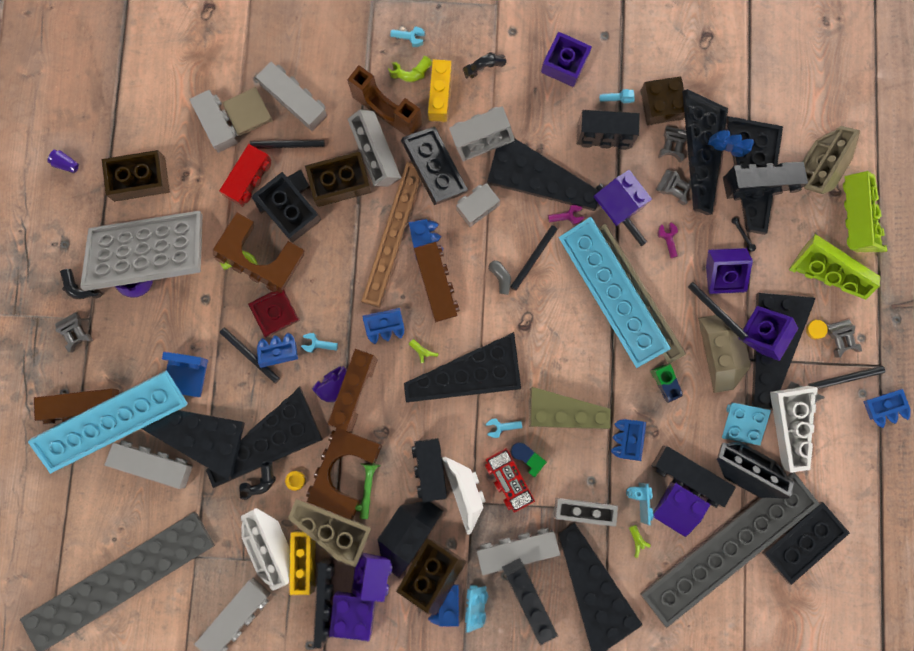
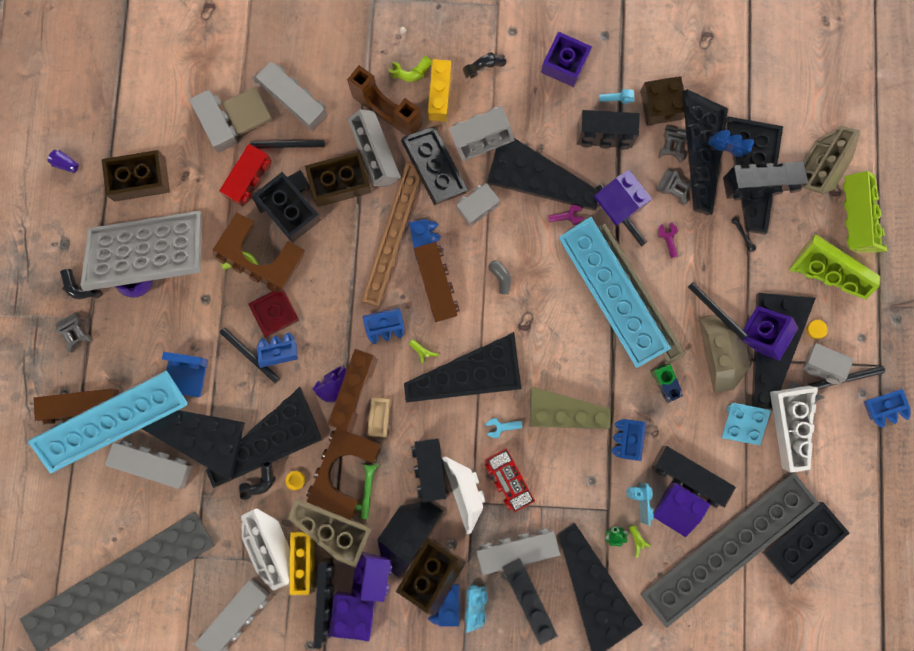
(318, 344): medium azure bar -> none
(378, 417): none -> tan tile
(417, 31): medium azure bar -> none
(529, 457): leg -> none
(533, 258): black bar -> none
(585, 512): light grey brick -> none
(616, 536): none -> green plant
(728, 270): dark purple slope -> none
(753, 471): black wedge -> none
(827, 364): none -> light grey brick
(842, 329): flat silver piece -> none

